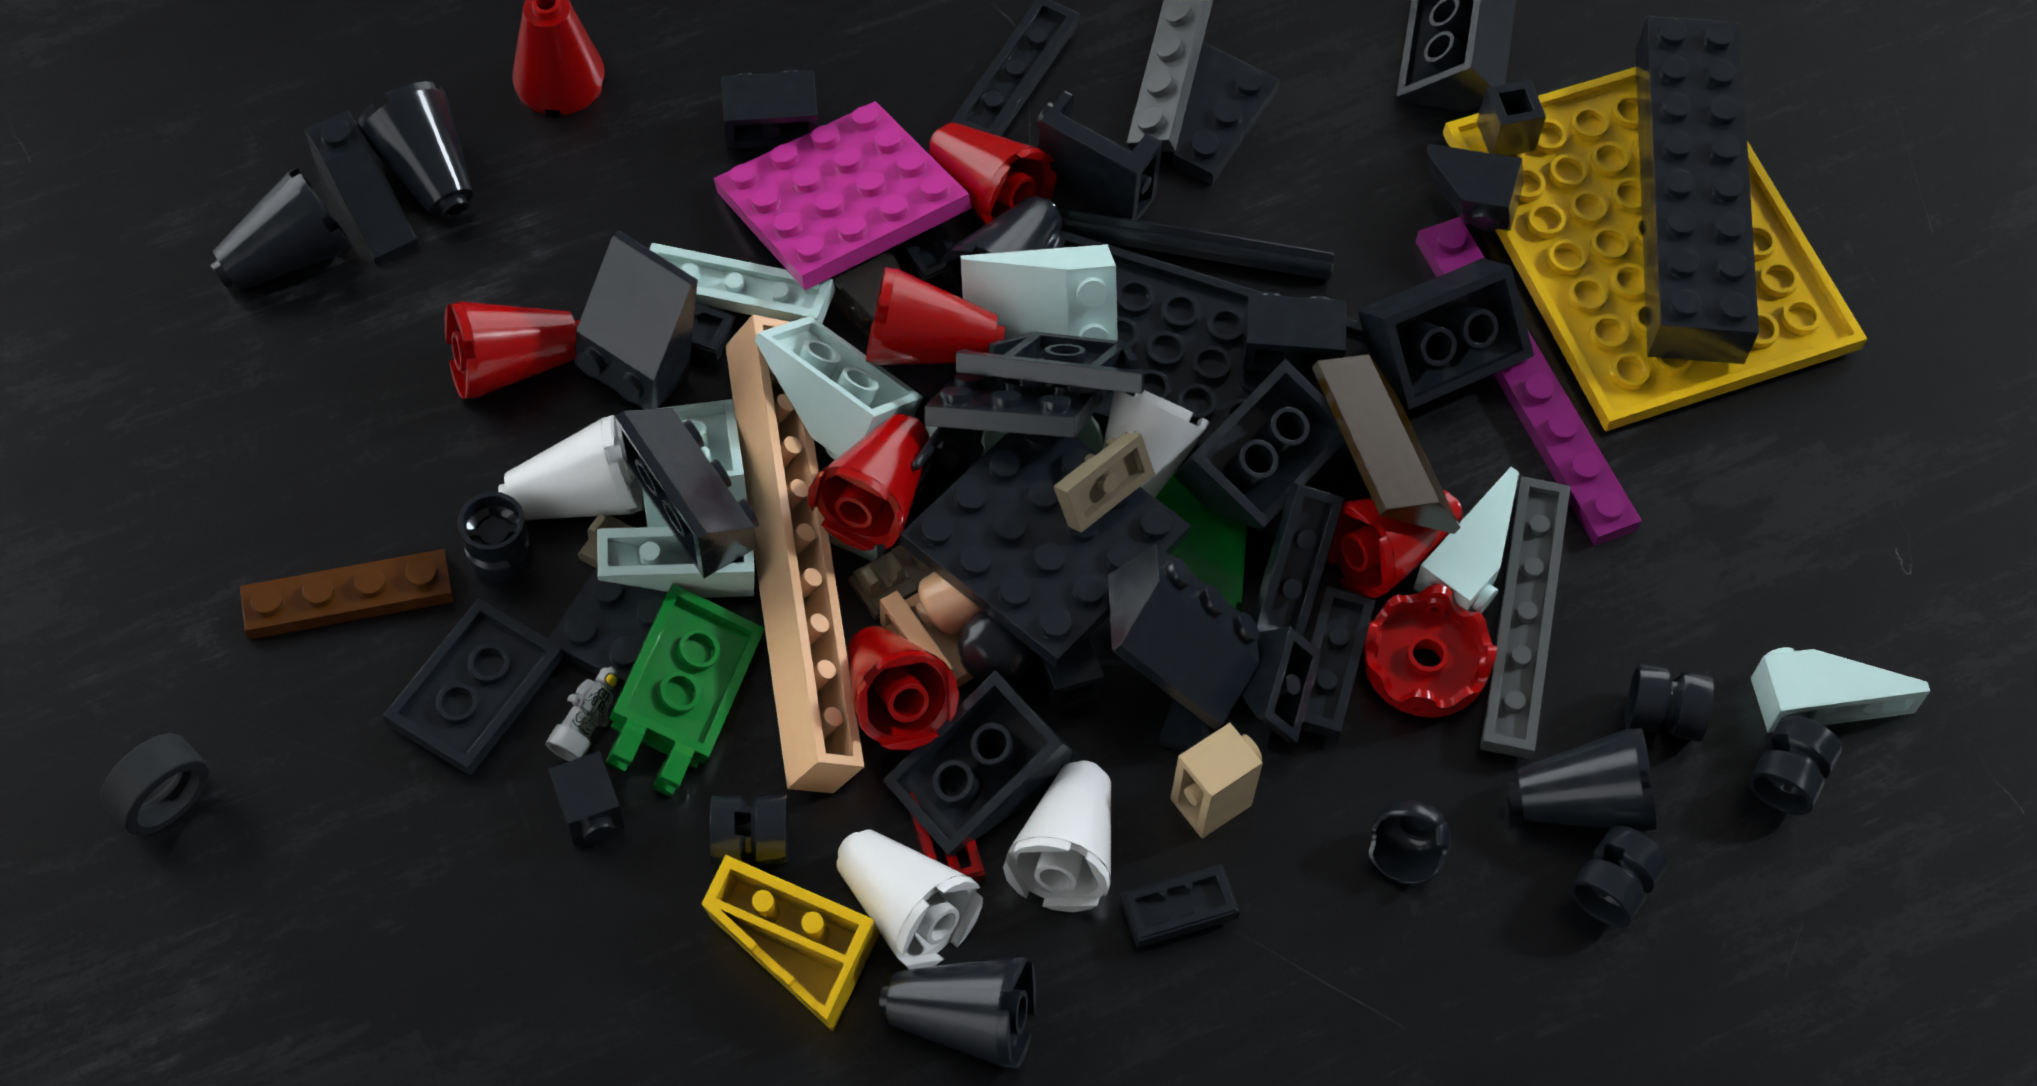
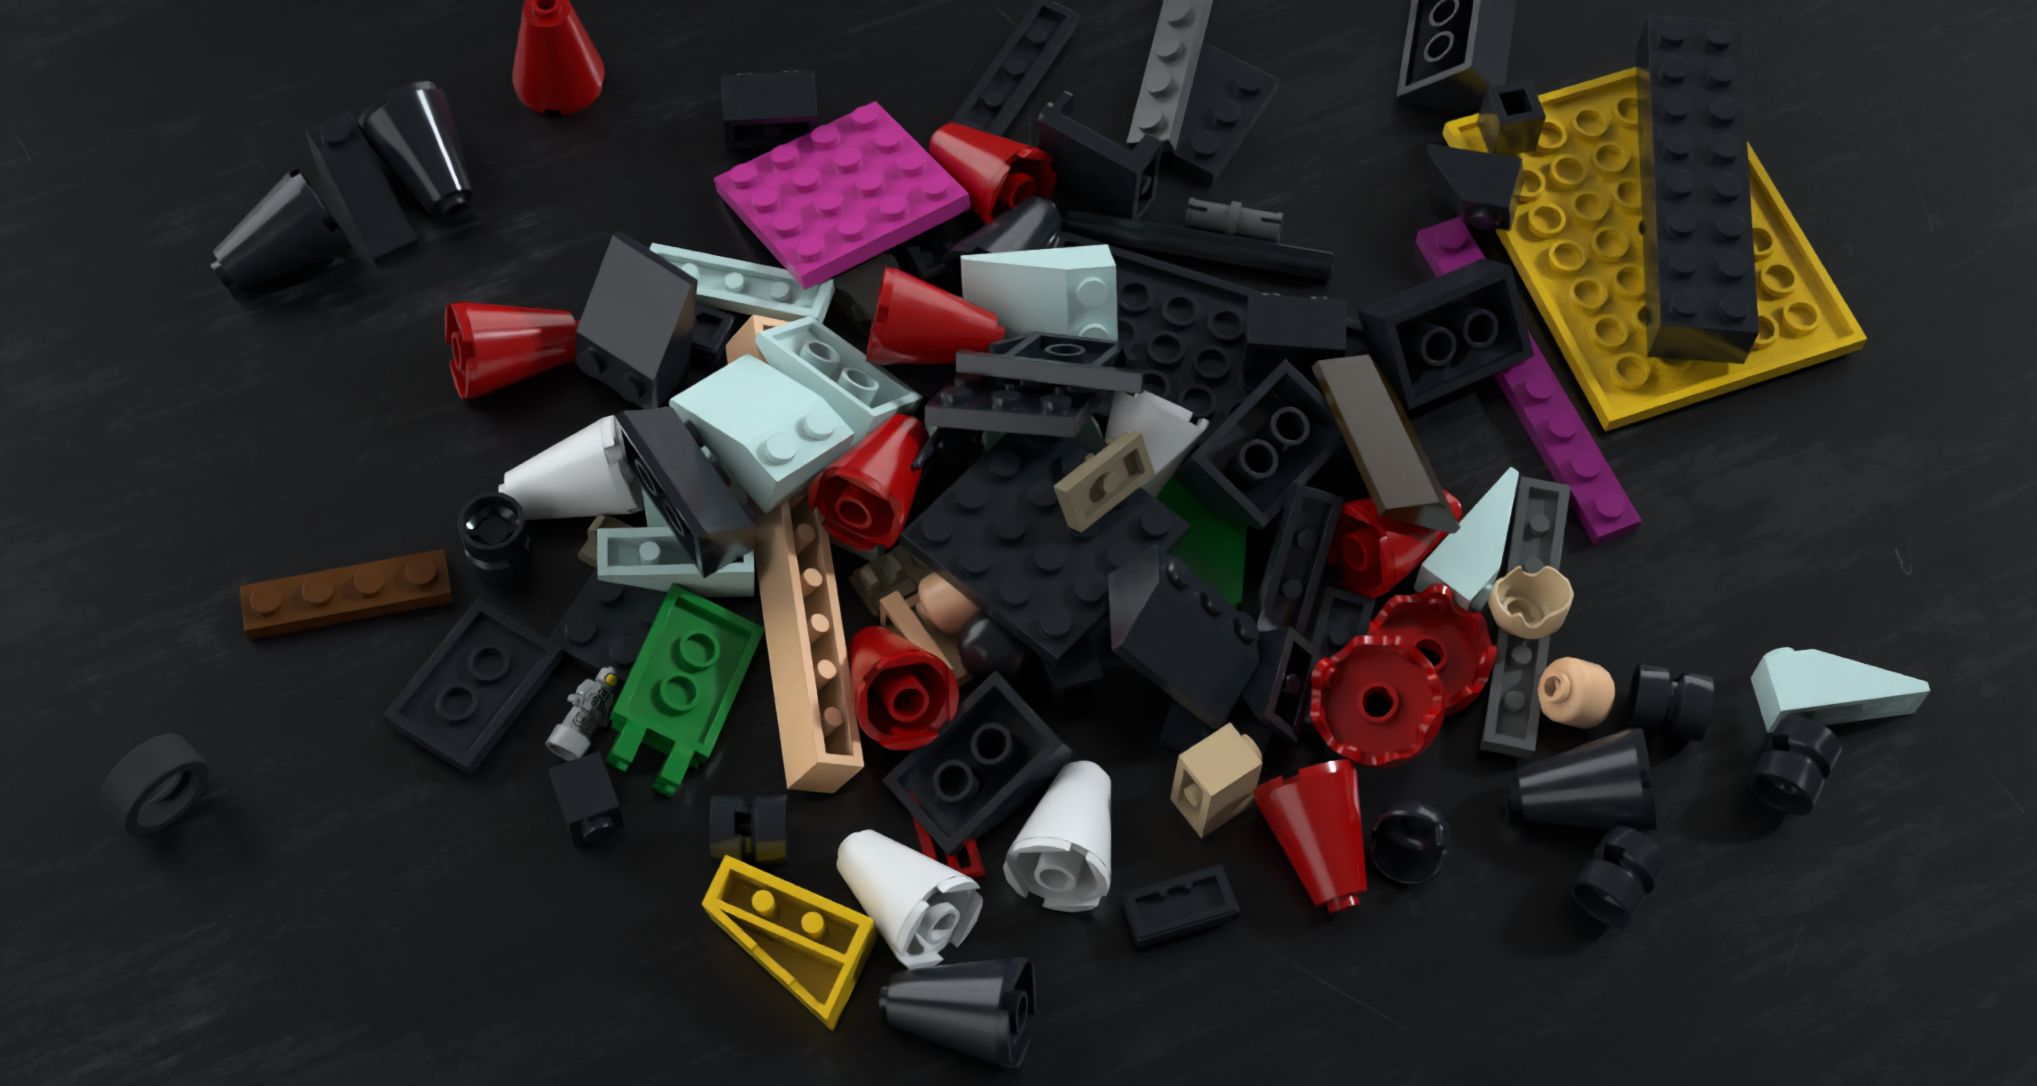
(764, 428): none -> light aqua slope
(1233, 220): none -> dark grey pin
(1320, 830): none -> red cone
(1357, 671): none -> red plate
(1531, 603): none -> tan hair
(1576, 693): none -> light nougat head

